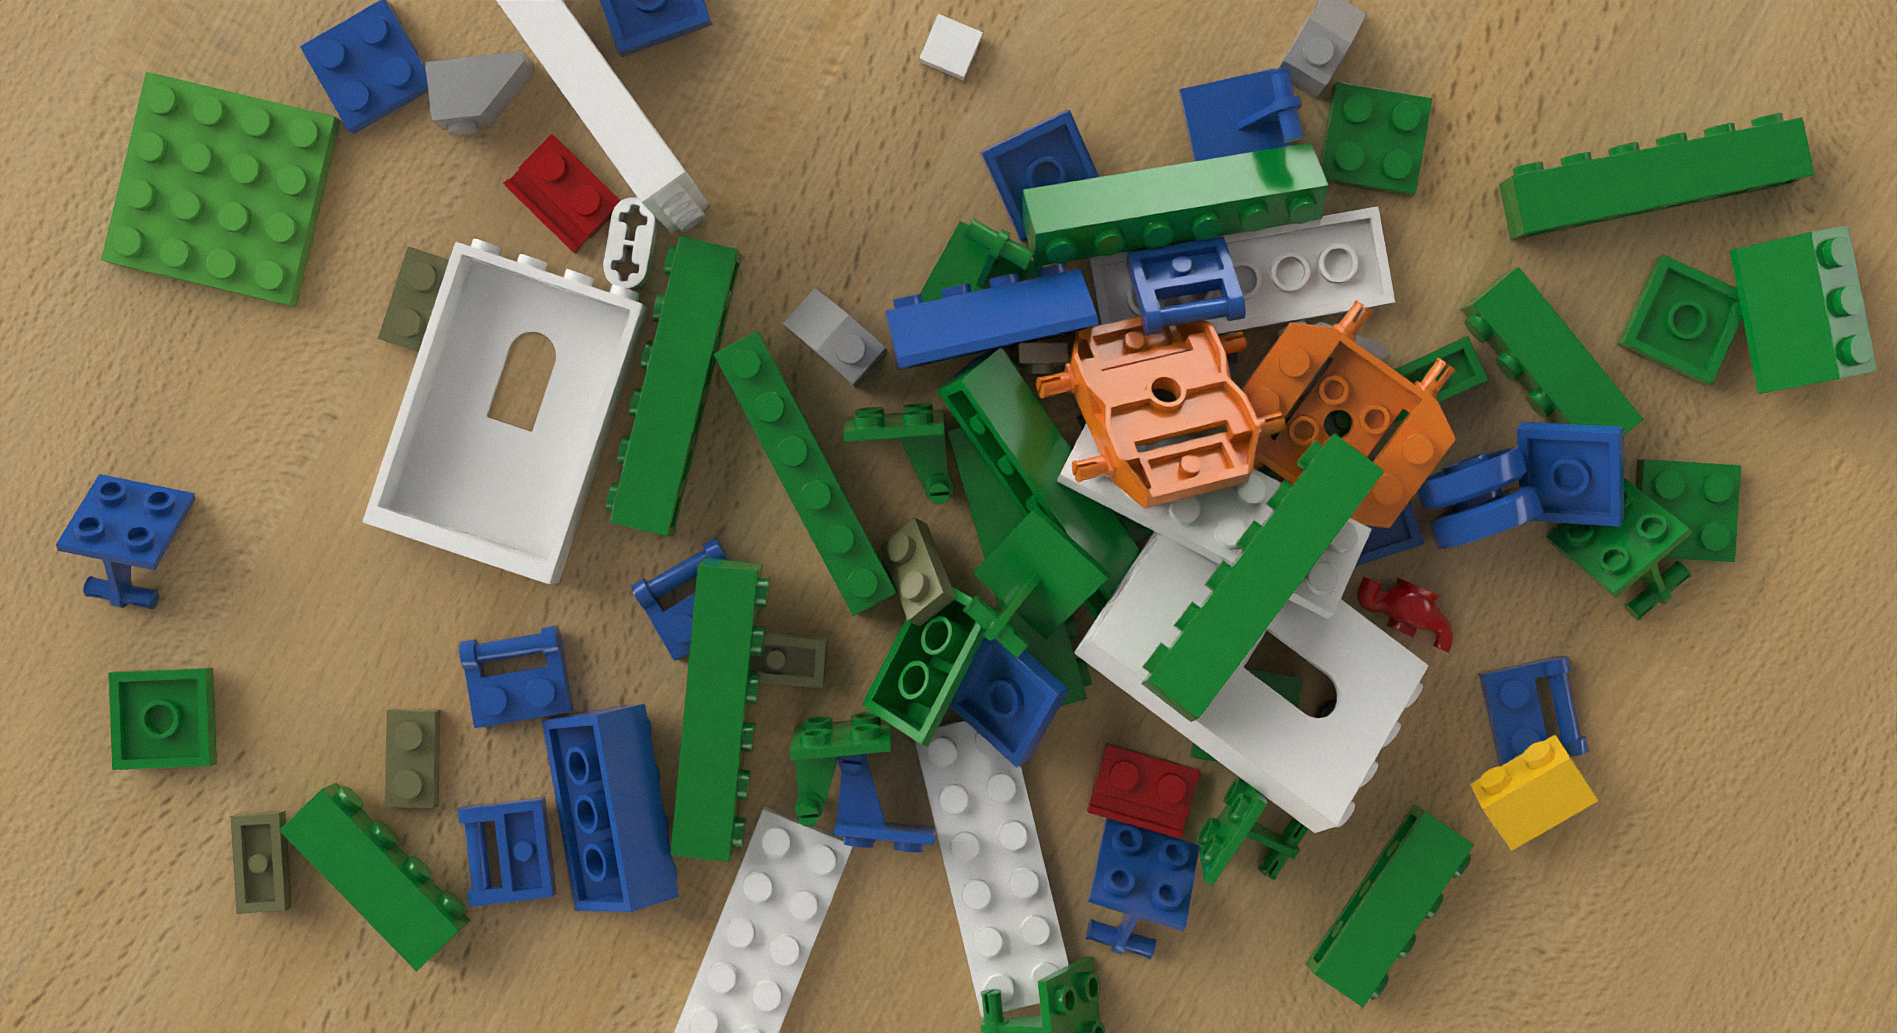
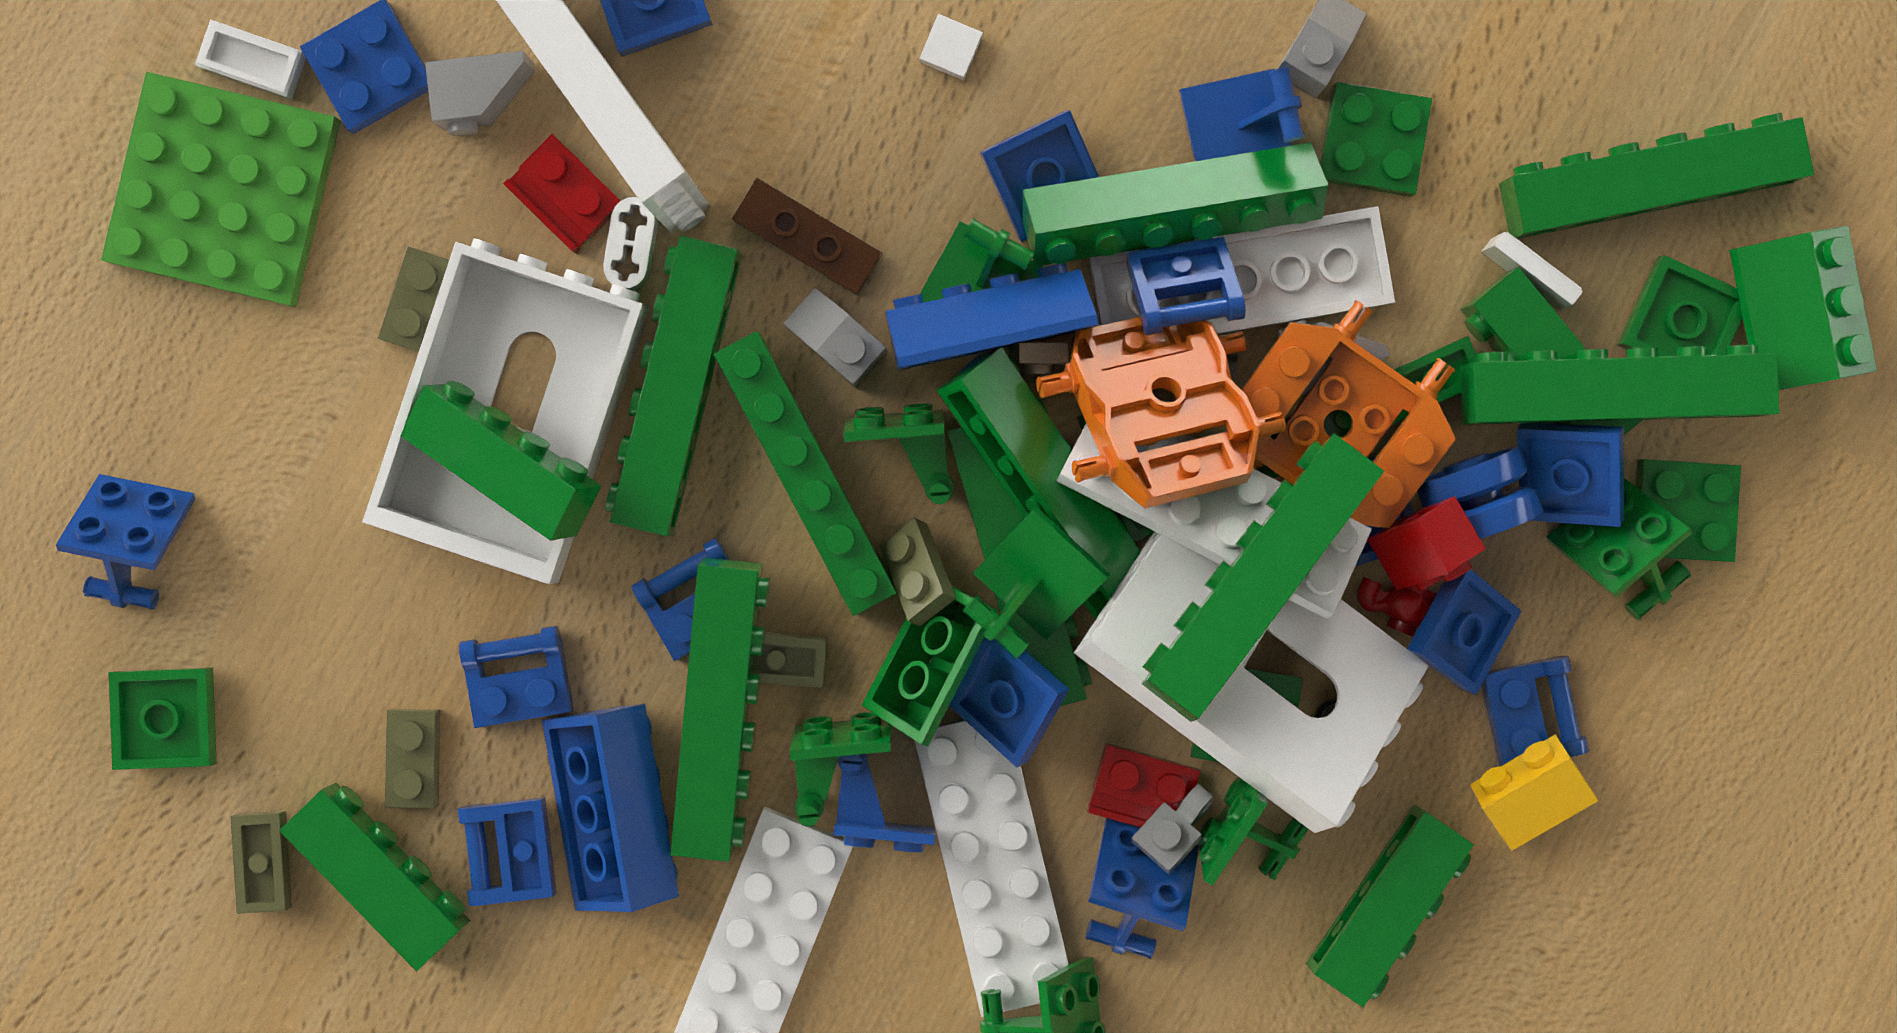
(251, 59): none -> white tile
(501, 460): none -> green brick
(807, 236): none -> reddish brown plate
(1170, 834): none -> light grey plate
(1427, 545): none -> red brick
(1464, 630): none -> blue plate
(1550, 282): none -> white tile
(1619, 388): none -> green brick

